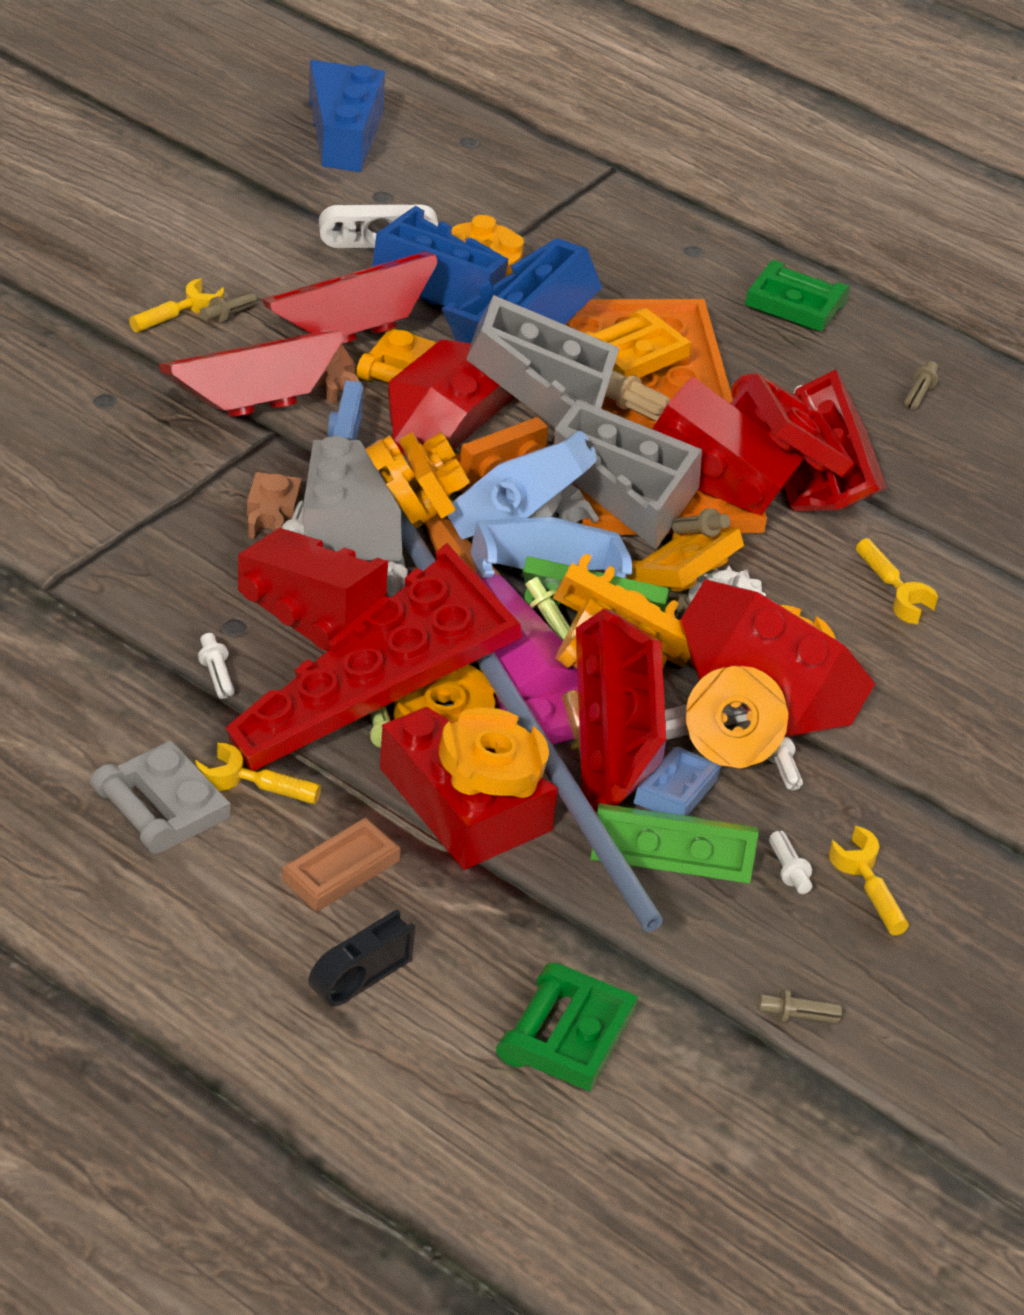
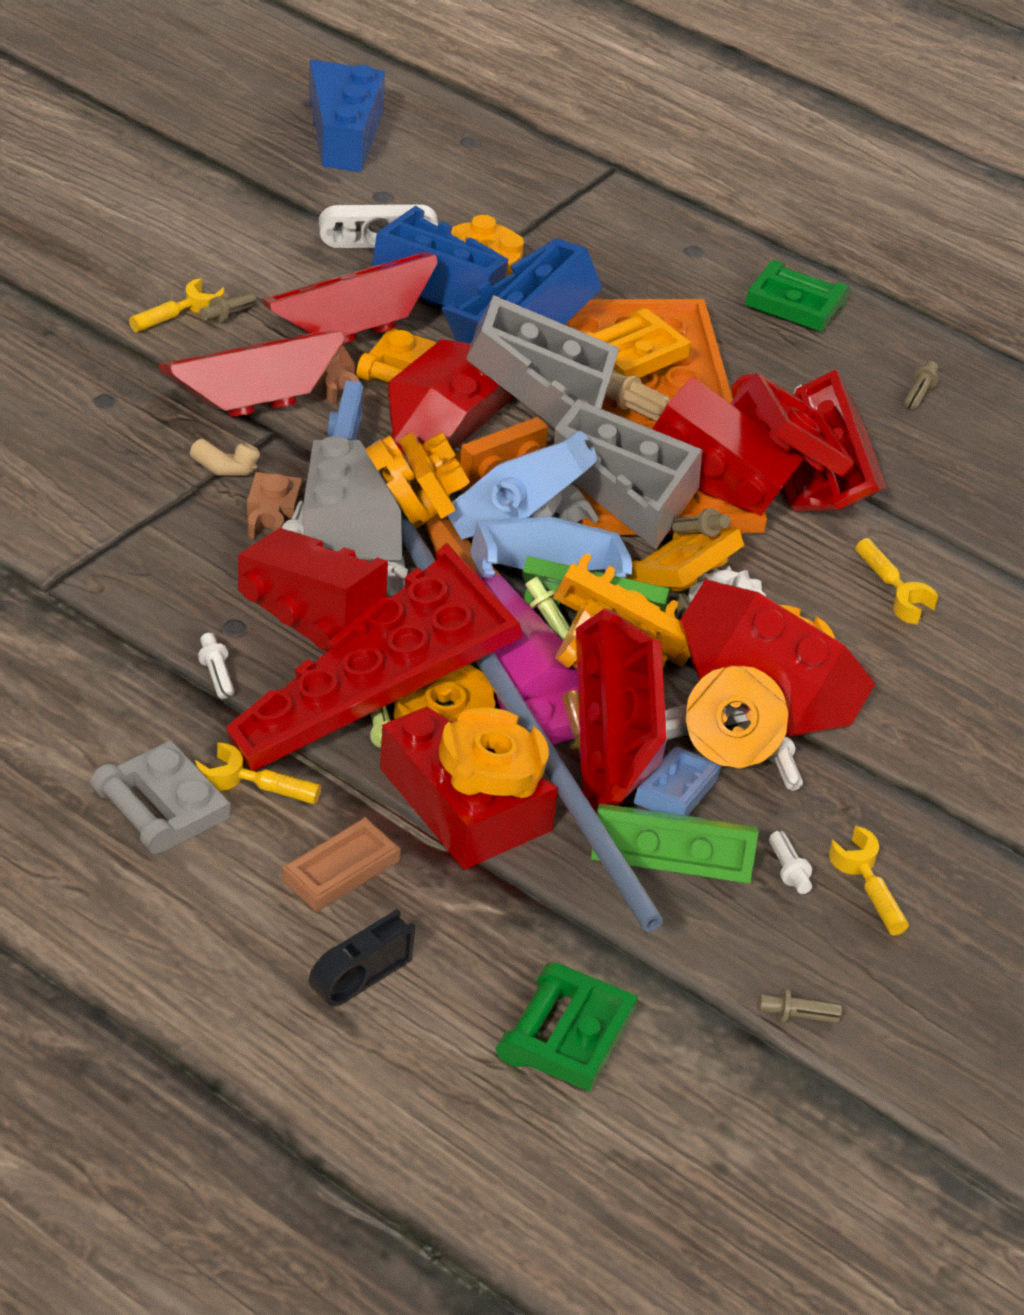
(225, 464): none -> tan arm

